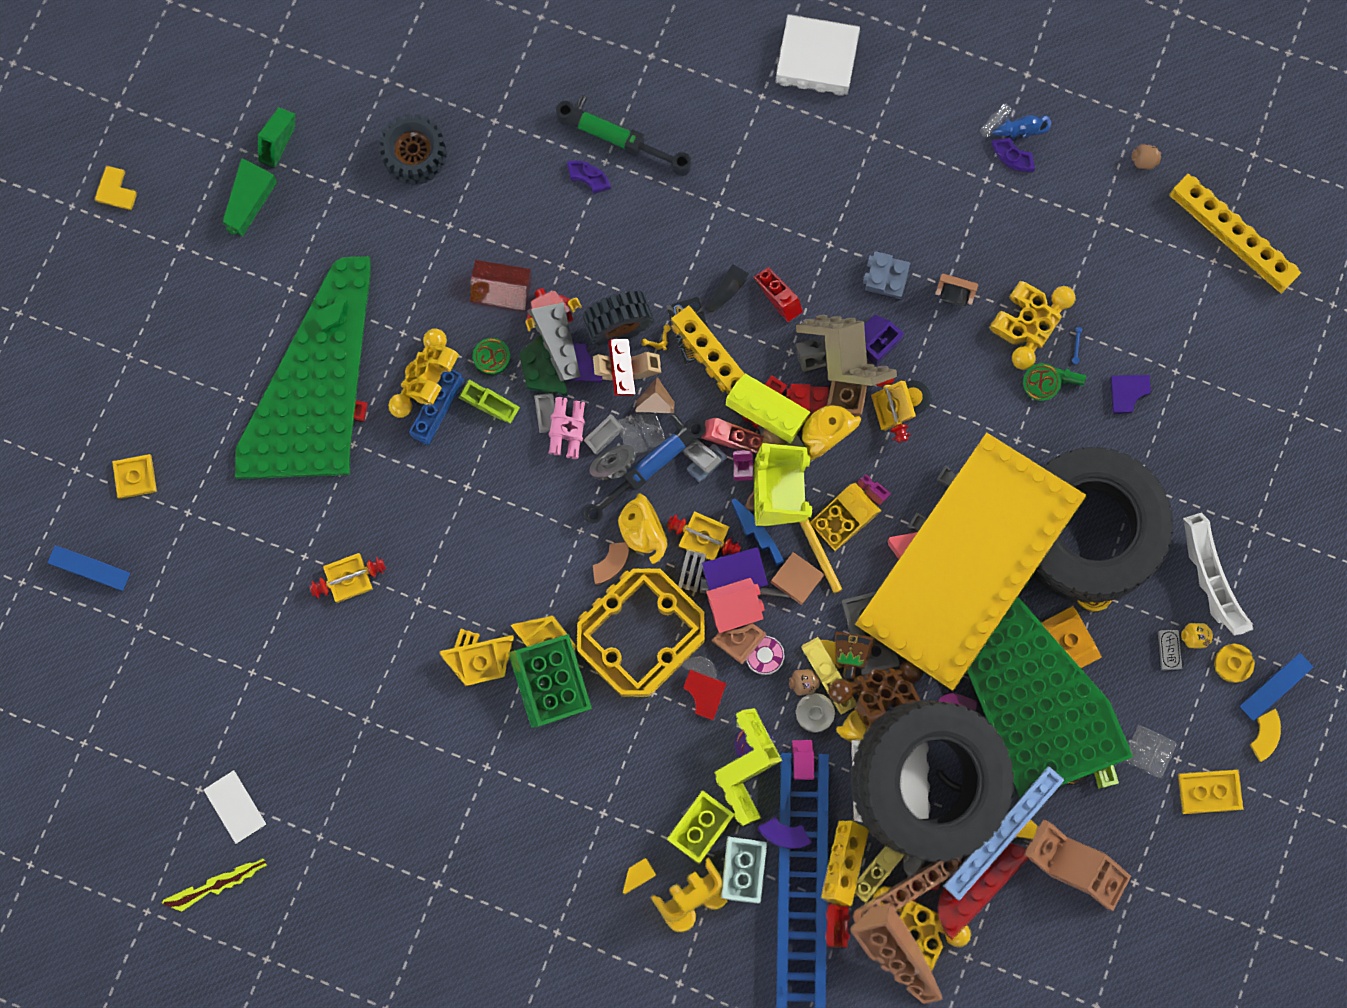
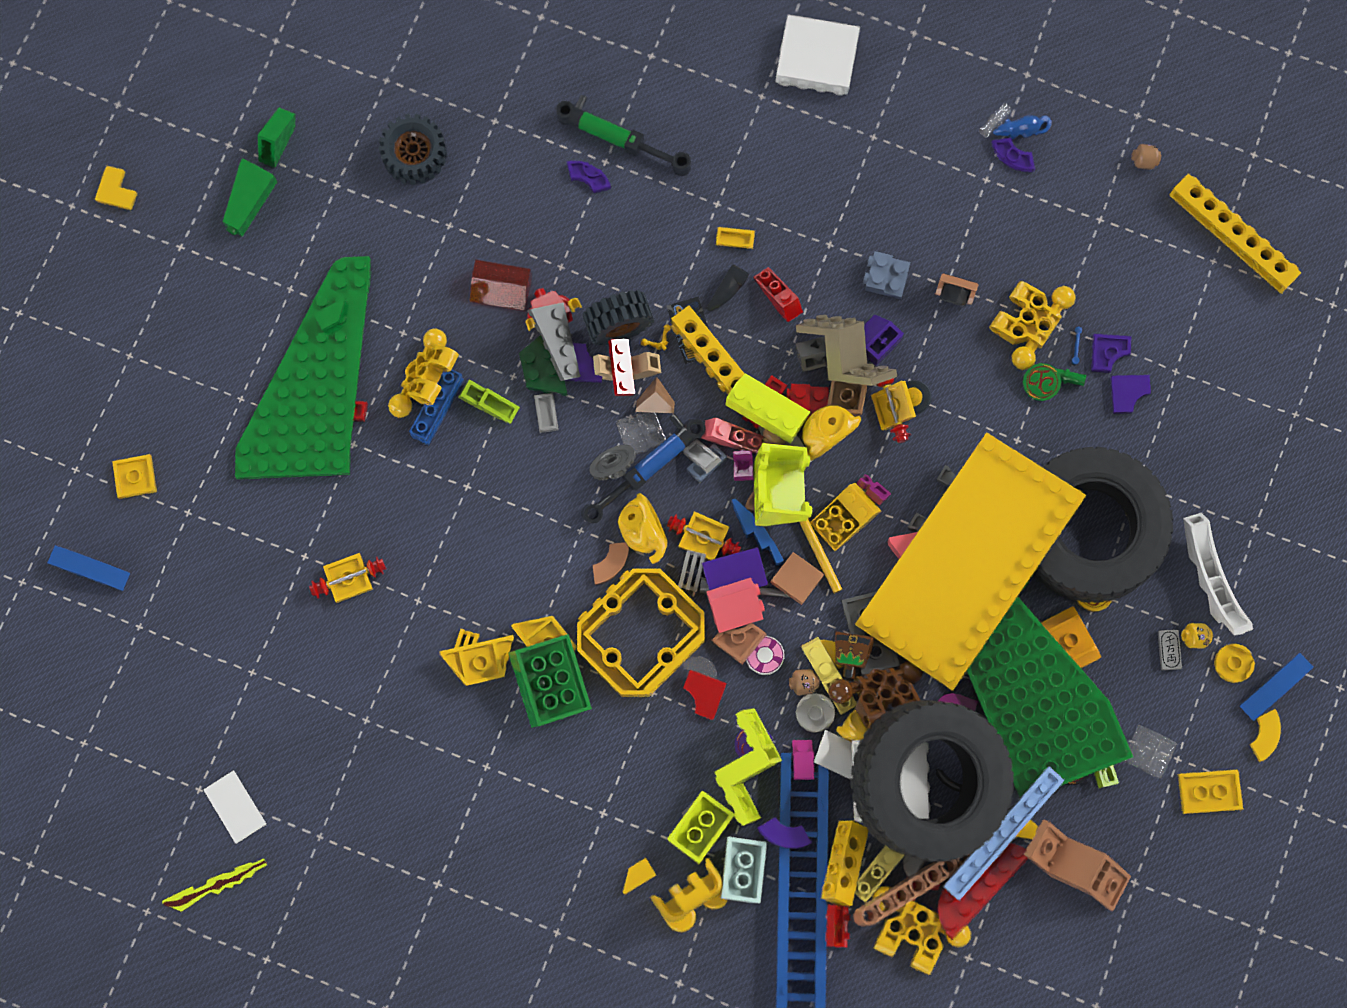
(491, 356): green tile -> none
(559, 432): bright pink pin -> none
(603, 434): light grey tile -> none
(735, 237): none -> yellow tile
(835, 754): none -> white sticker
(891, 943): nougat wedge -> none
(1107, 350): none -> dark purple tile

